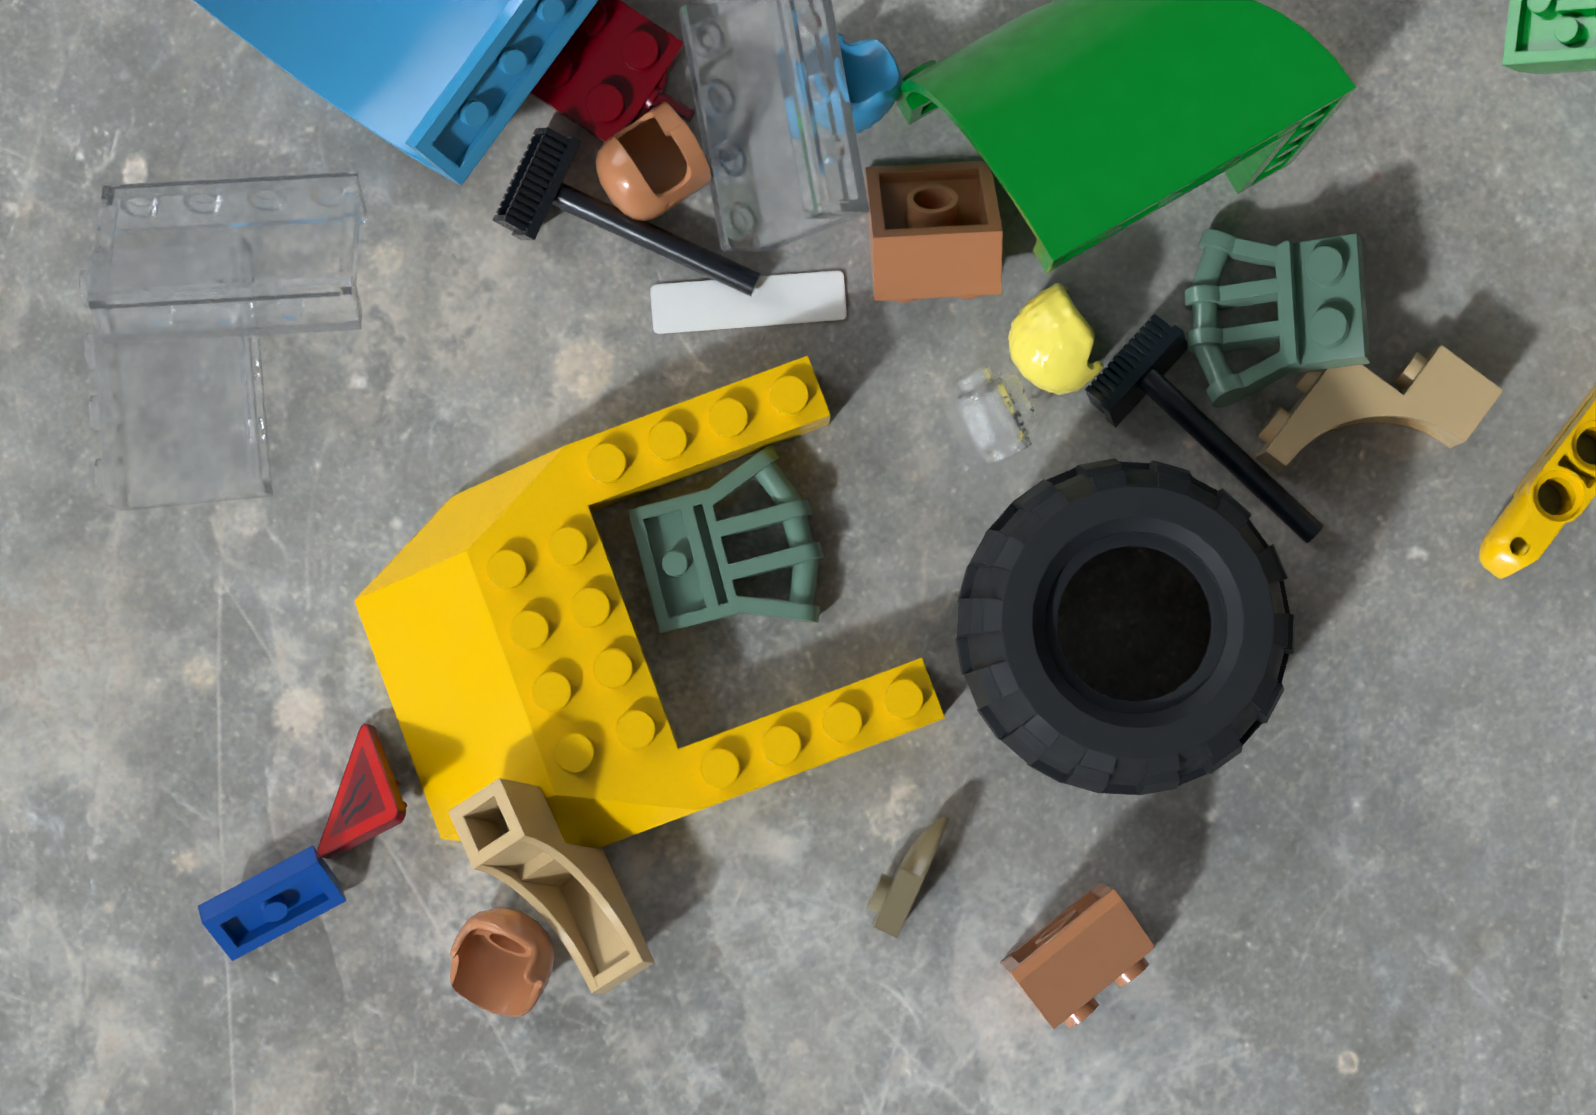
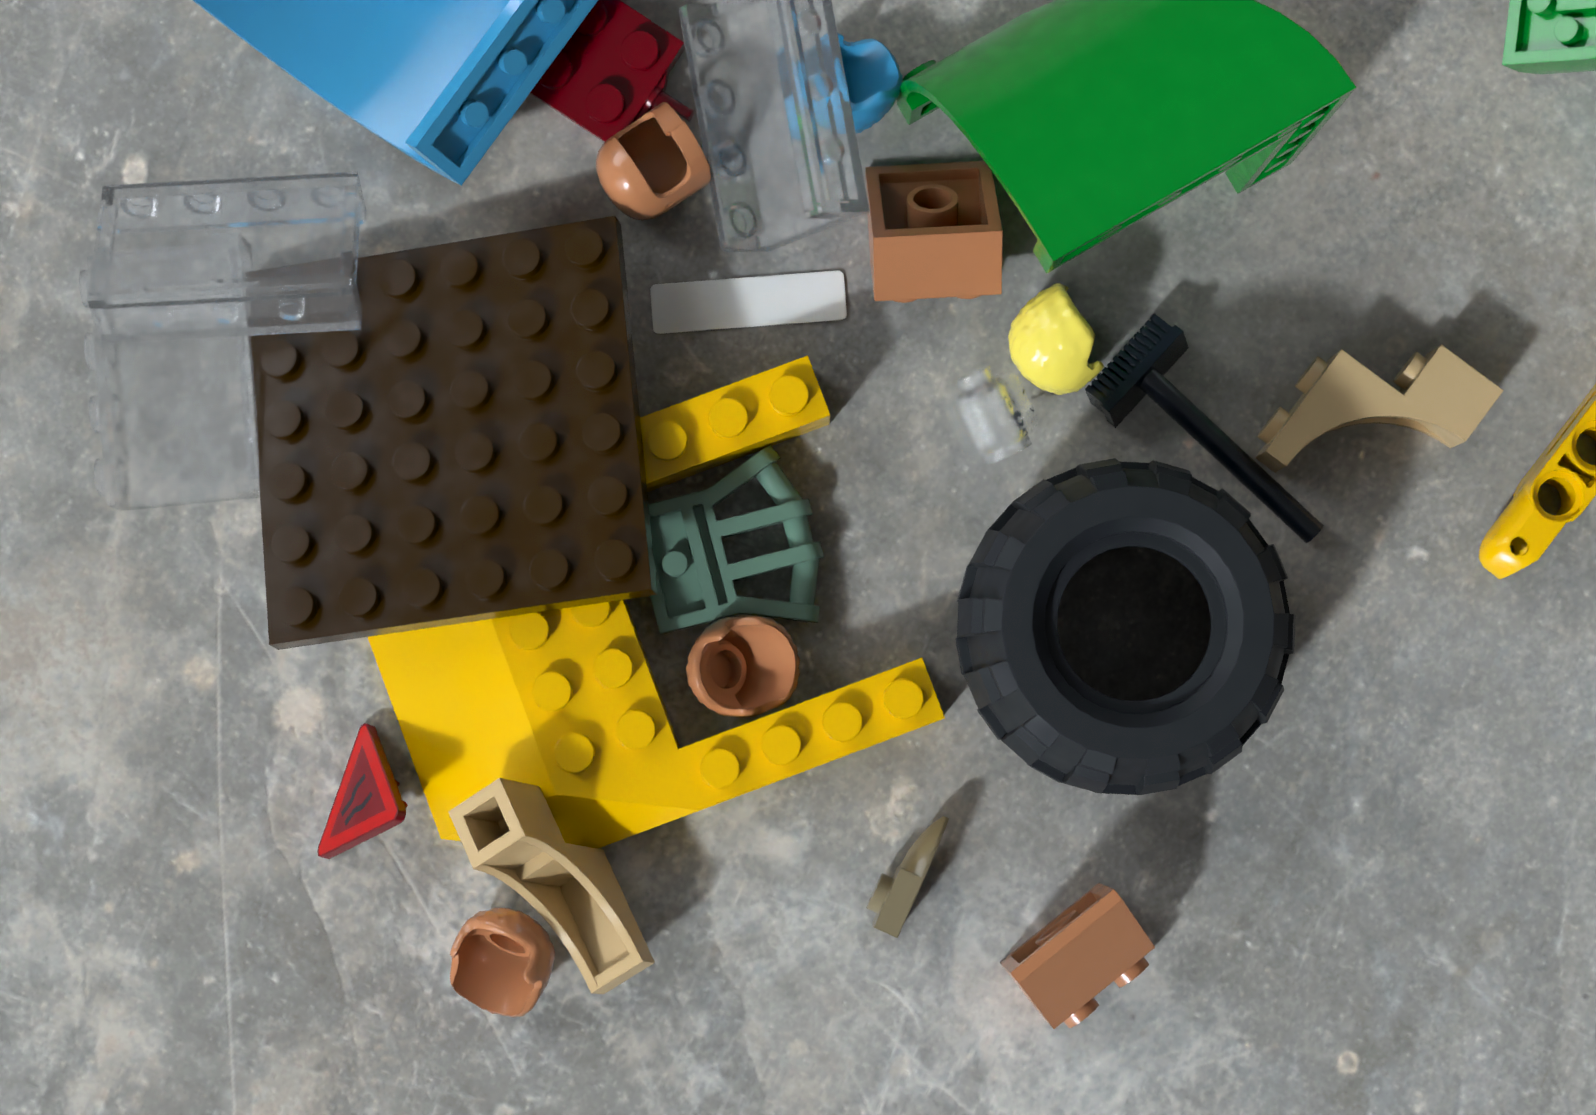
(271, 903): blue plate -> none
(459, 444): none -> dark brown plate
(540, 185): black piece -> none
(743, 666): none -> nougat hair
(1318, 310): sand green plate -> none

